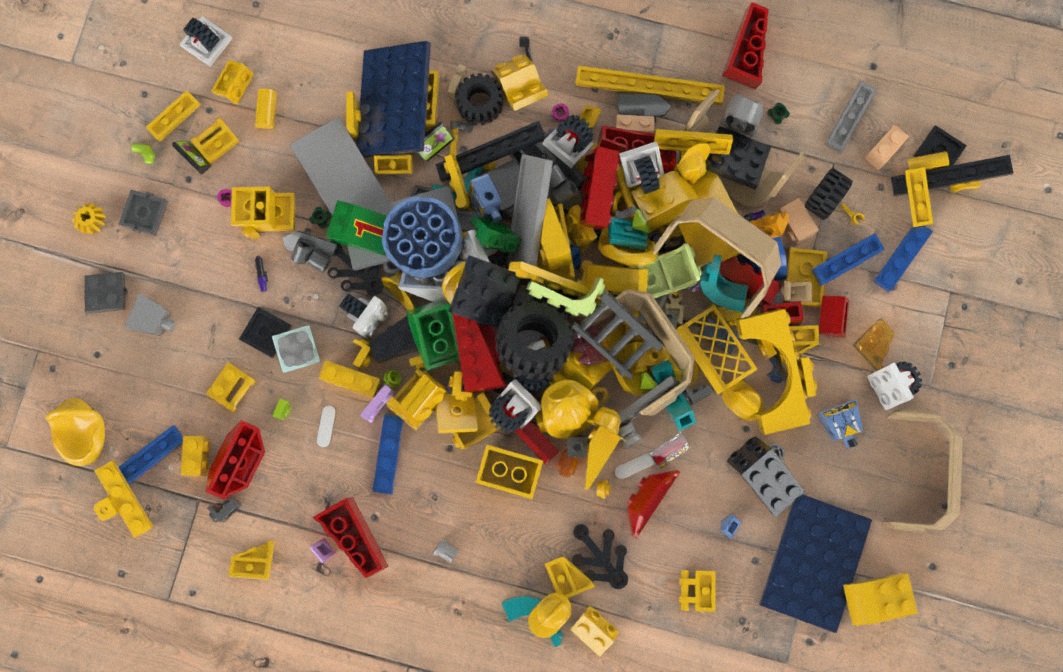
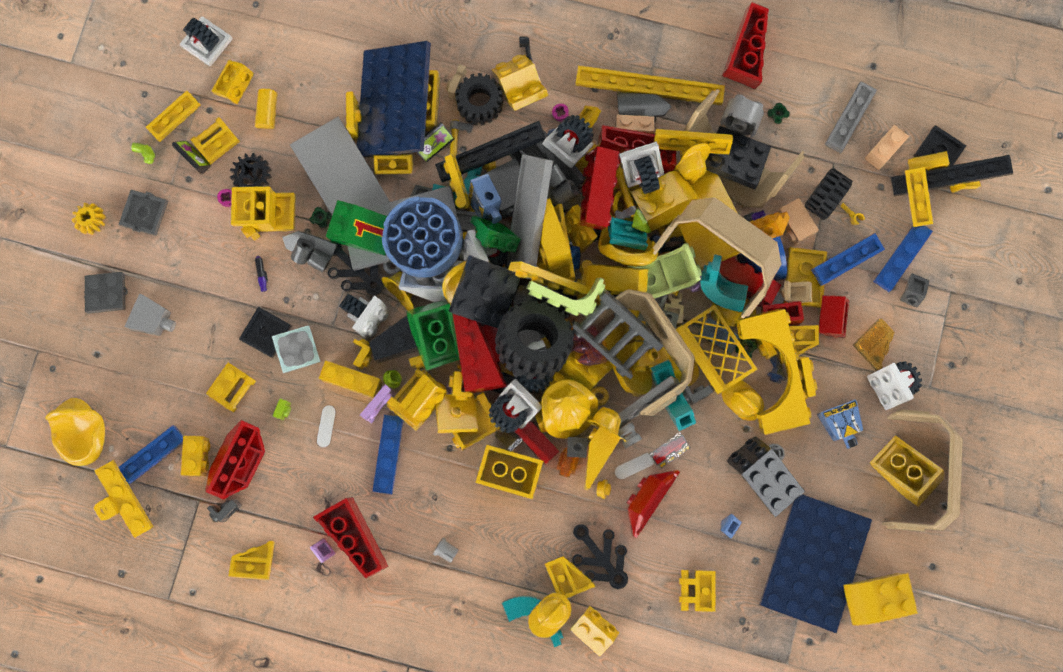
(258, 167): none -> black gear
(509, 440): none -> clear smoke piece
(647, 382): lime slope -> none
(750, 344): none -> dark green plate
(908, 470): none -> yellow slope
(915, 290): none -> dark grey bracket

